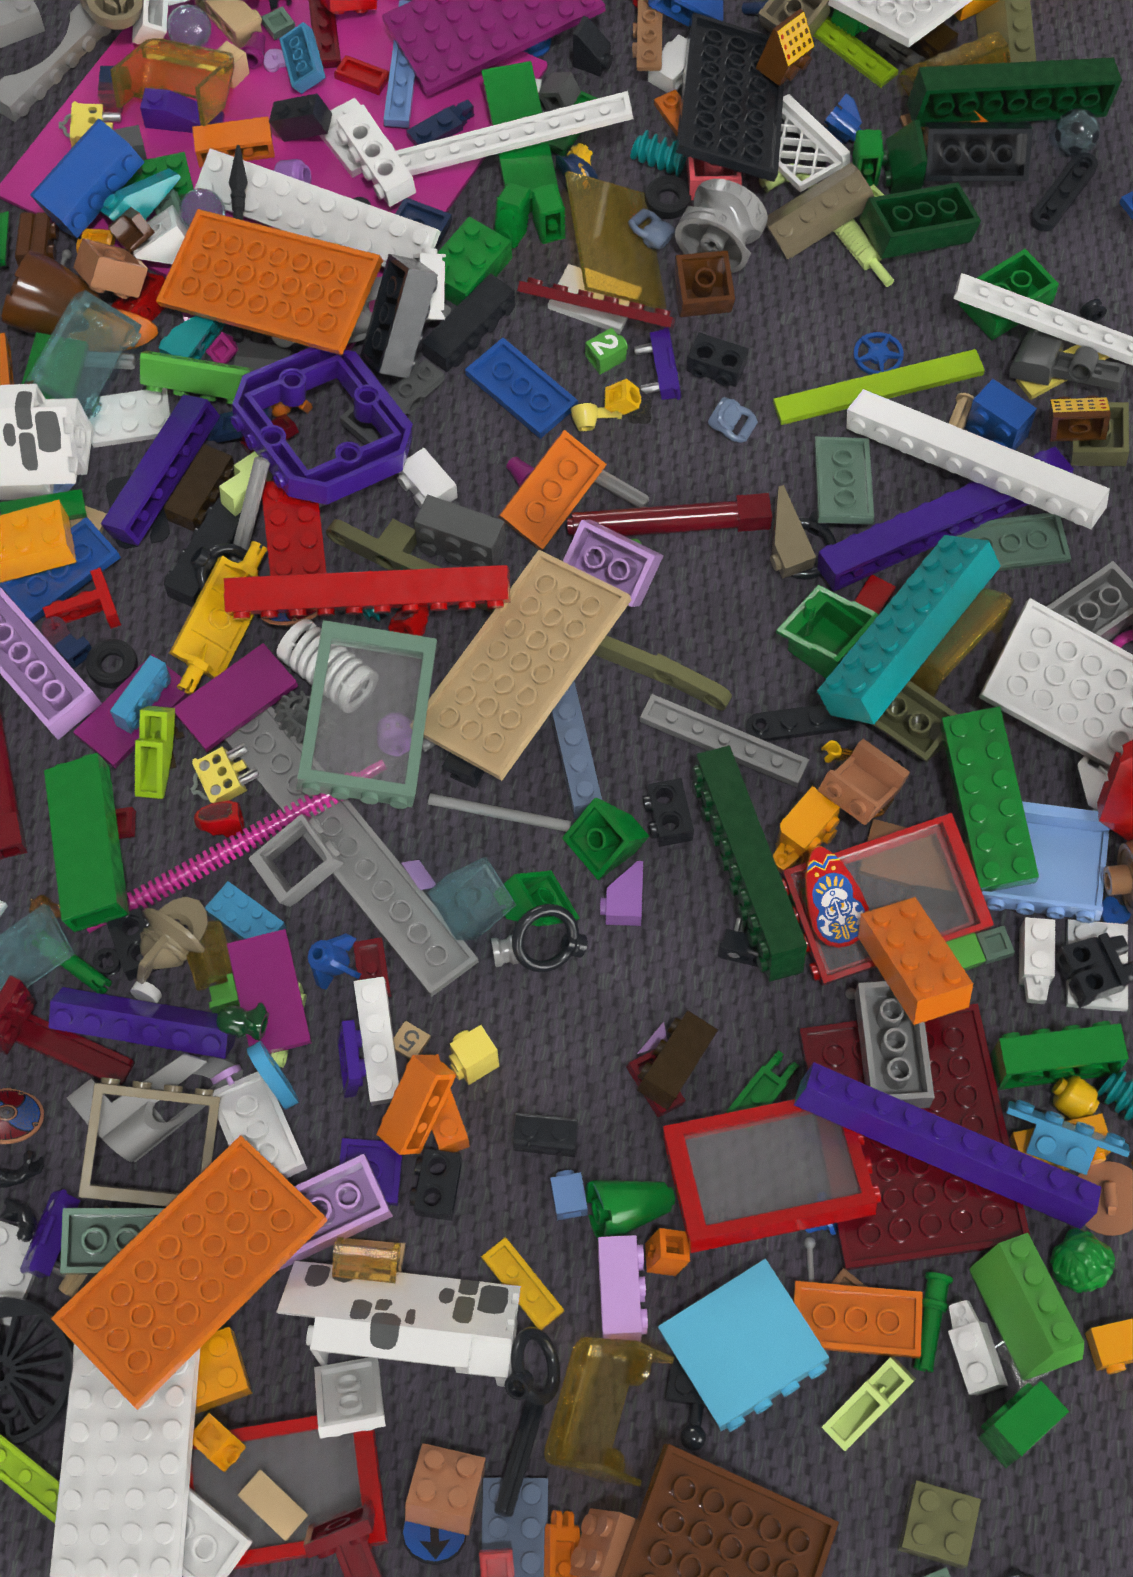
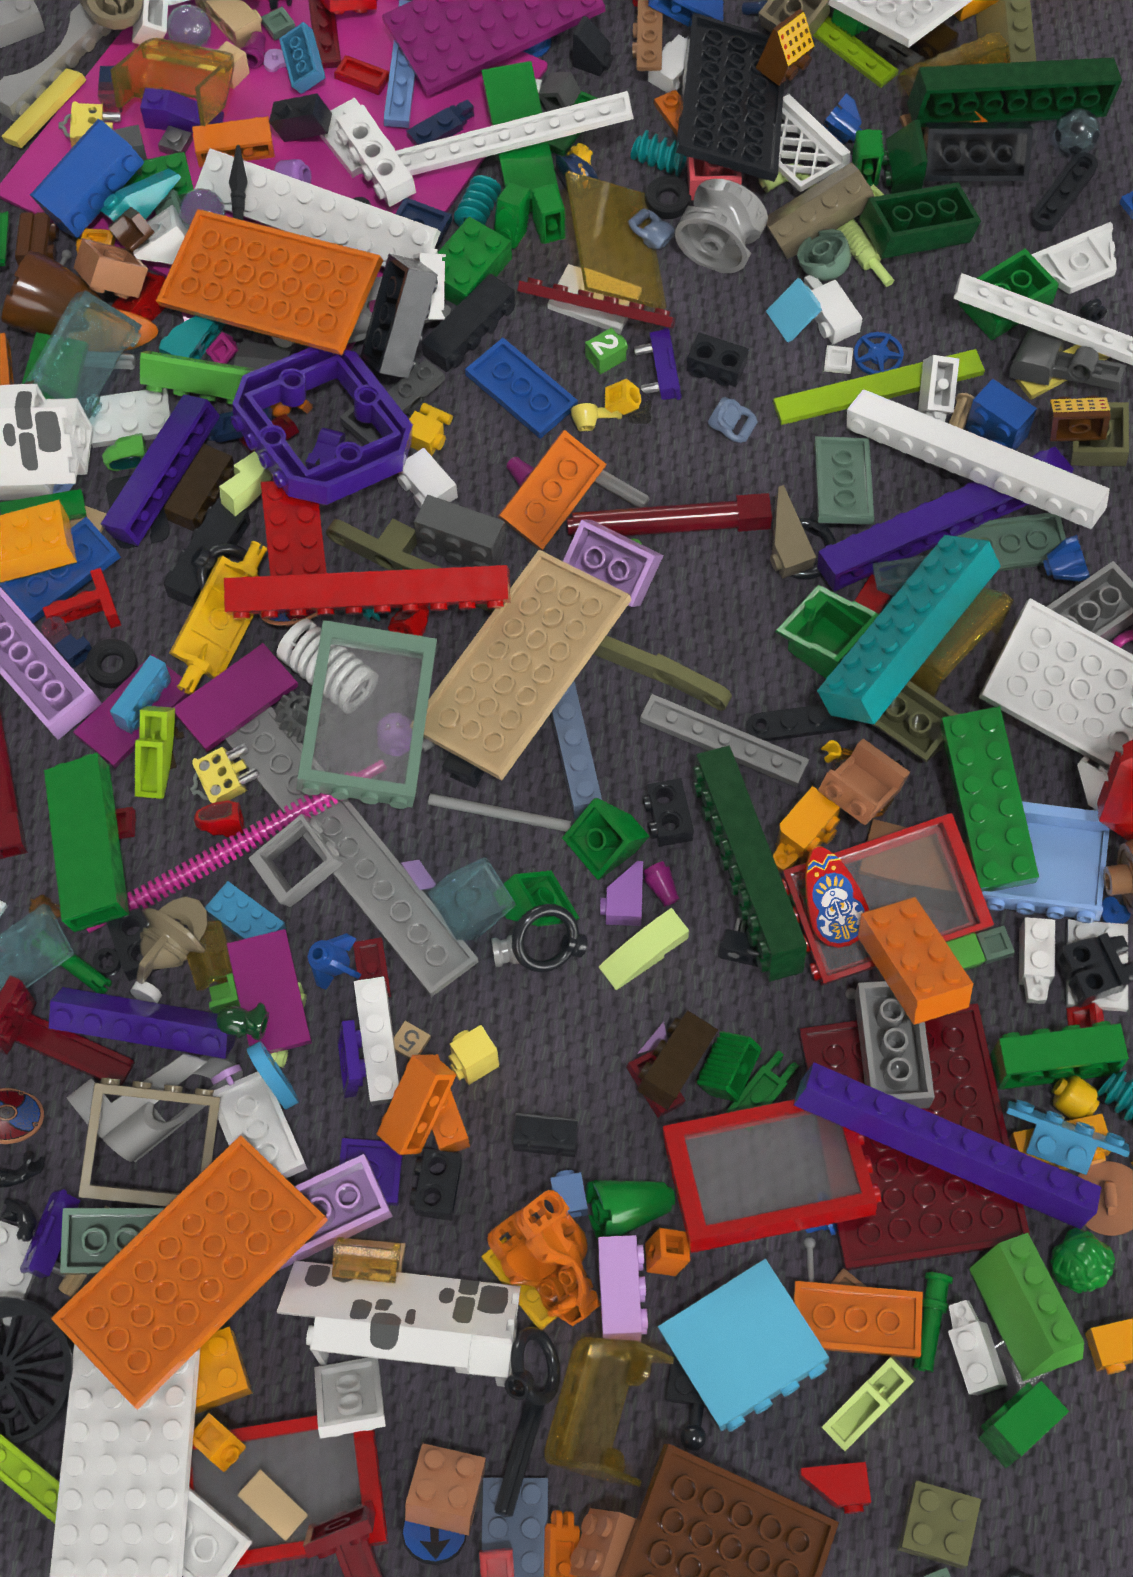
(44, 108): none -> light yellow tile
(125, 453): none -> bright green rock
(175, 141): none -> flat silver plate
(251, 504): light grey axle -> none
(325, 447): none -> dark purple leg
(428, 430): none -> yellow brick
(478, 200): none -> teal piece
(548, 1257): none -> orange animal
(645, 949): none -> yellowish green slope
(661, 883): none -> magenta cone
(704, 283): reddish brown slope -> none
(729, 1066): none -> green brick
(794, 310): none -> medium azure piece
(825, 255): none -> sand green cylinder
(838, 315): none -> white hinge
(838, 359): none -> white tile
(840, 1485): none -> red slope
(893, 574): none -> clear light blue slope
(938, 386): none -> white hinge
(1067, 561): none -> blue brick
(1081, 259): none -> white wing
(1085, 1016): none -> red slope

